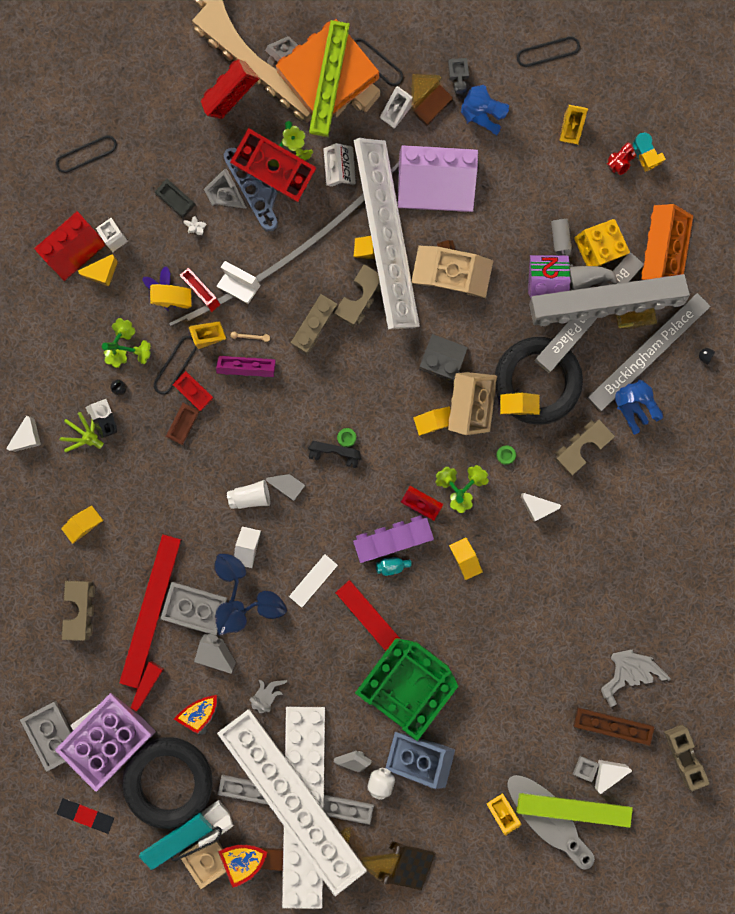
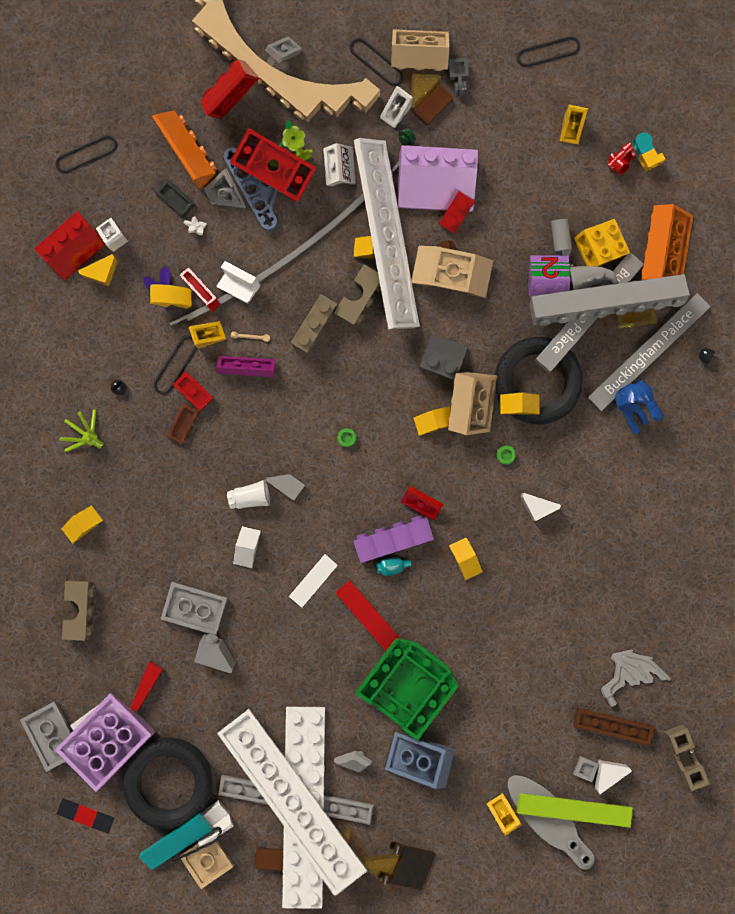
(26, 436): white slope -> none
(102, 418): leg -> none
(115, 354): lime plant -> none
(150, 611): red tile -> none
(185, 148): none -> orange slope
(198, 714): shield -> none
(230, 615): dark blue plant -> none
(242, 863): shield -> none
(264, 697): light grey piece -> none
(303, 69): orange brick -> none
(317, 448): black piece -> none
(329, 78): lime tile -> none
(381, 783): white head -> none
(407, 137): none -> dark green plate
(420, 50): none -> tan slope
(457, 212): none -> red plate
(461, 500): lime plant -> none
(478, 104): blue piece -> none
(595, 434): dark tan arch -> none

